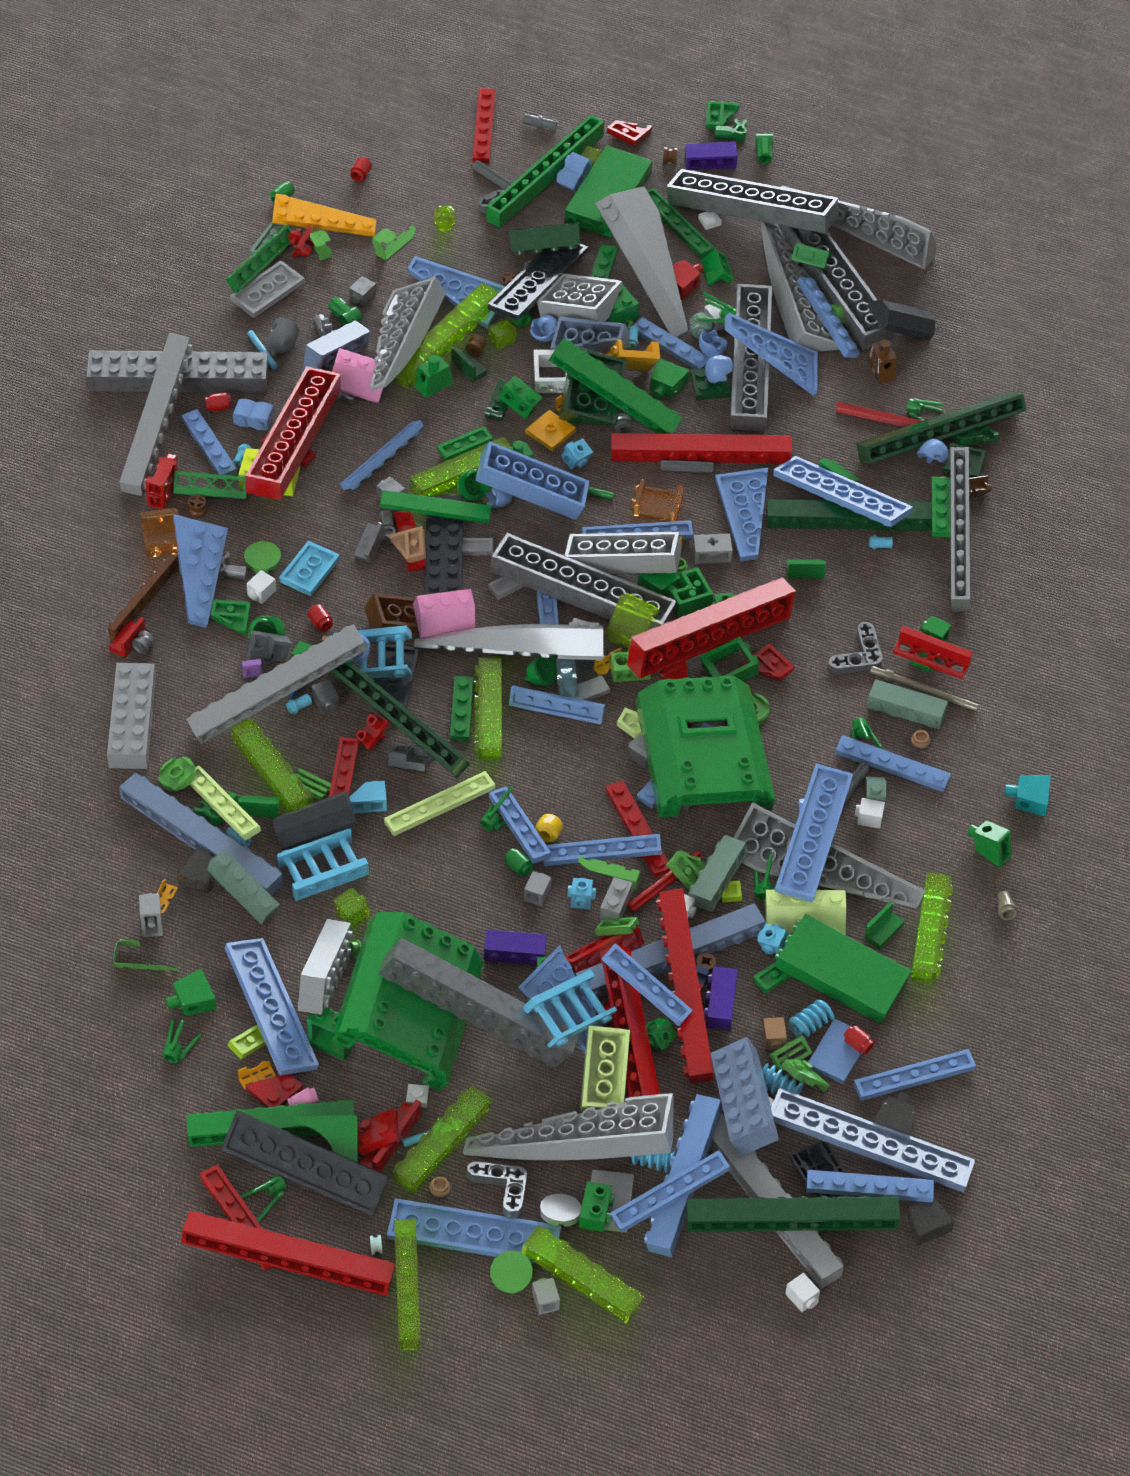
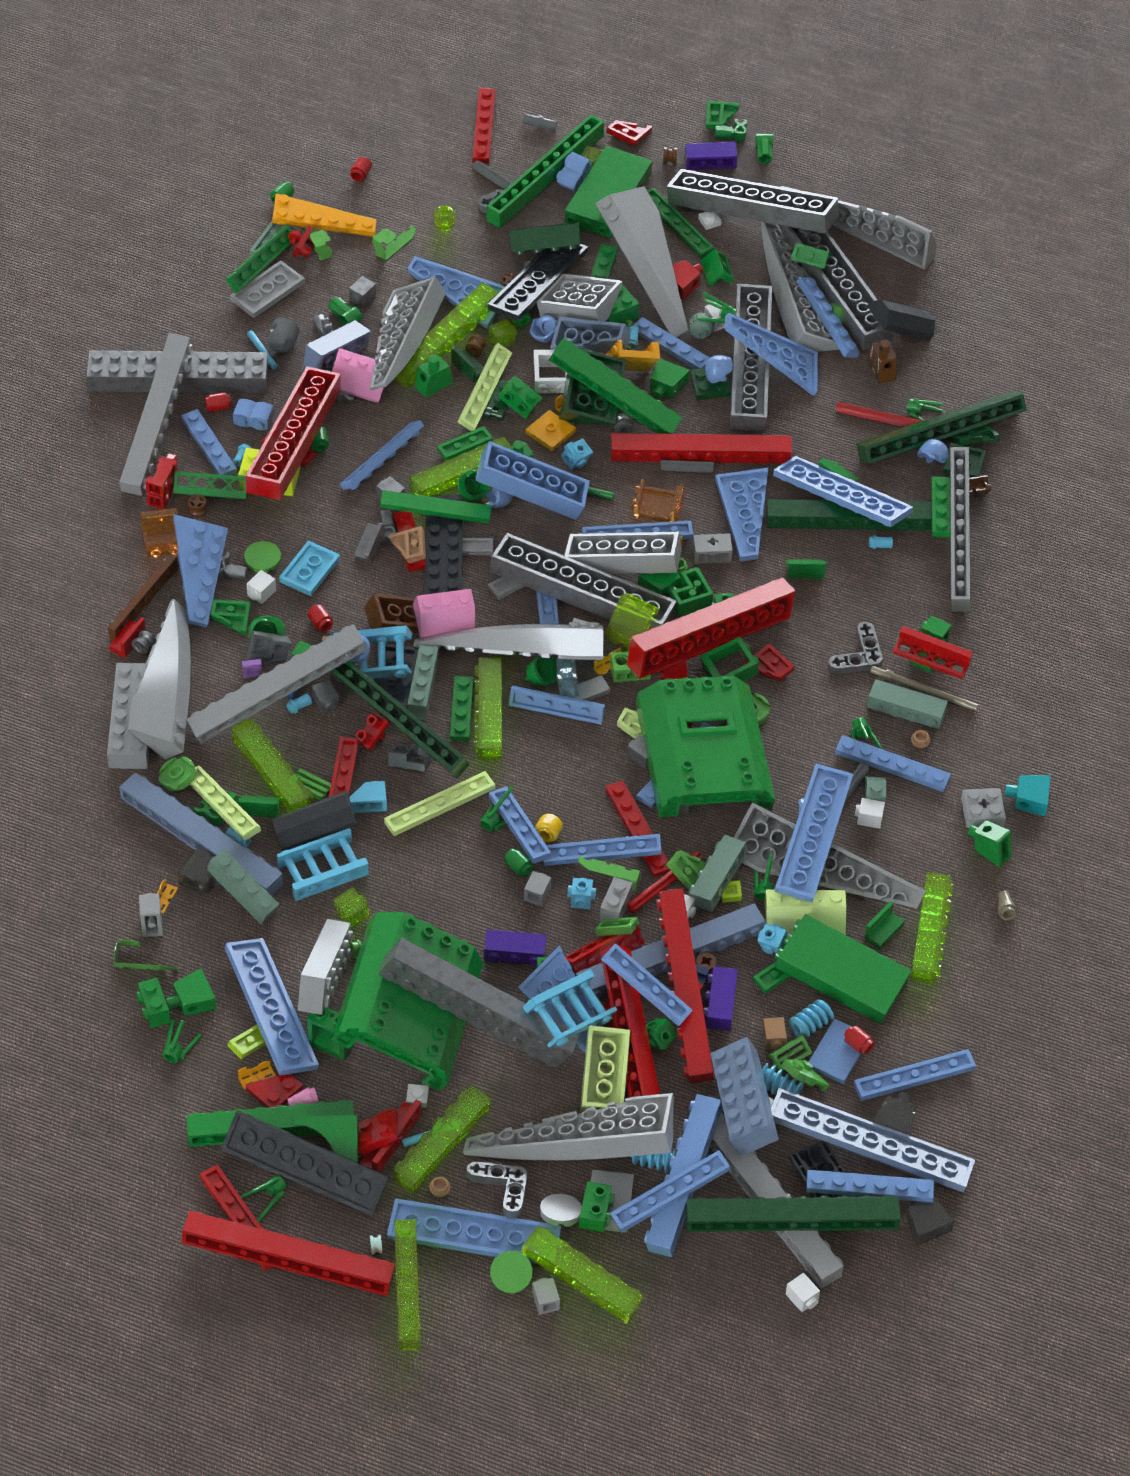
(153, 1002): none -> green brick
(162, 697): none -> light grey wedge
(321, 440): none -> green brick
(423, 681): none -> sand green brick
(484, 387): none -> yellowish green plate
(712, 344): medium blue hair -> none
(983, 806): none -> light grey brick

